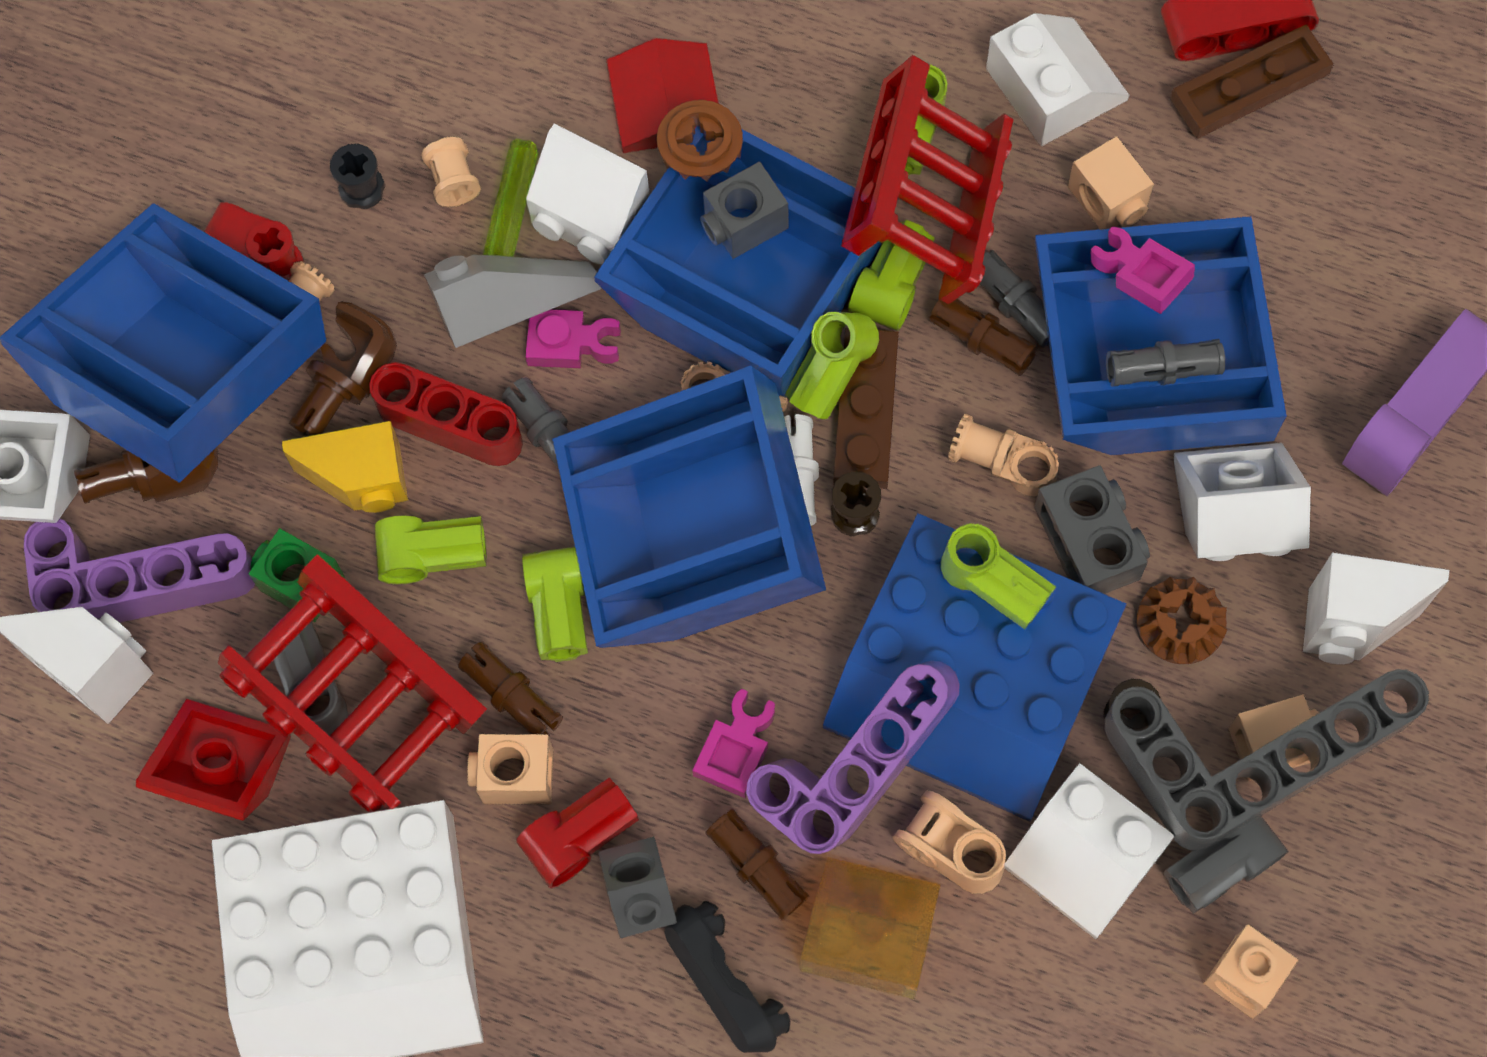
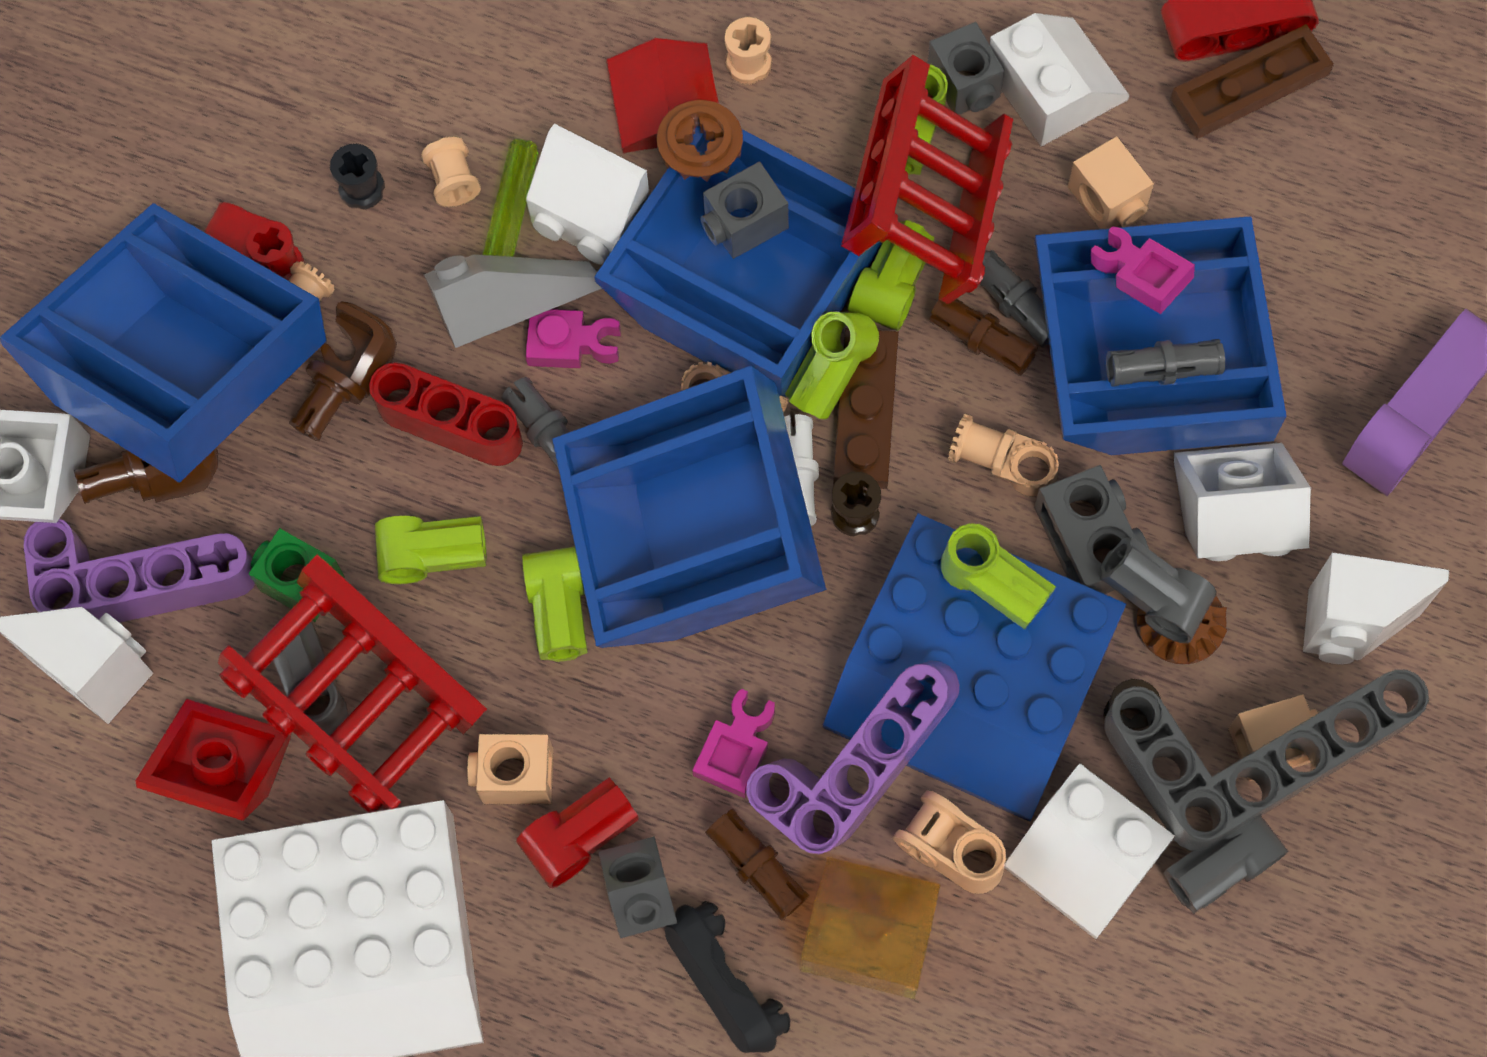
(353, 465): yellow slope -> none
(509, 690): reddish brown pin -> none
(747, 49): none -> light nougat bush
(967, 51): none -> dark grey brick
(1170, 596): none -> dark grey piece
(1250, 971): light nougat brick -> none

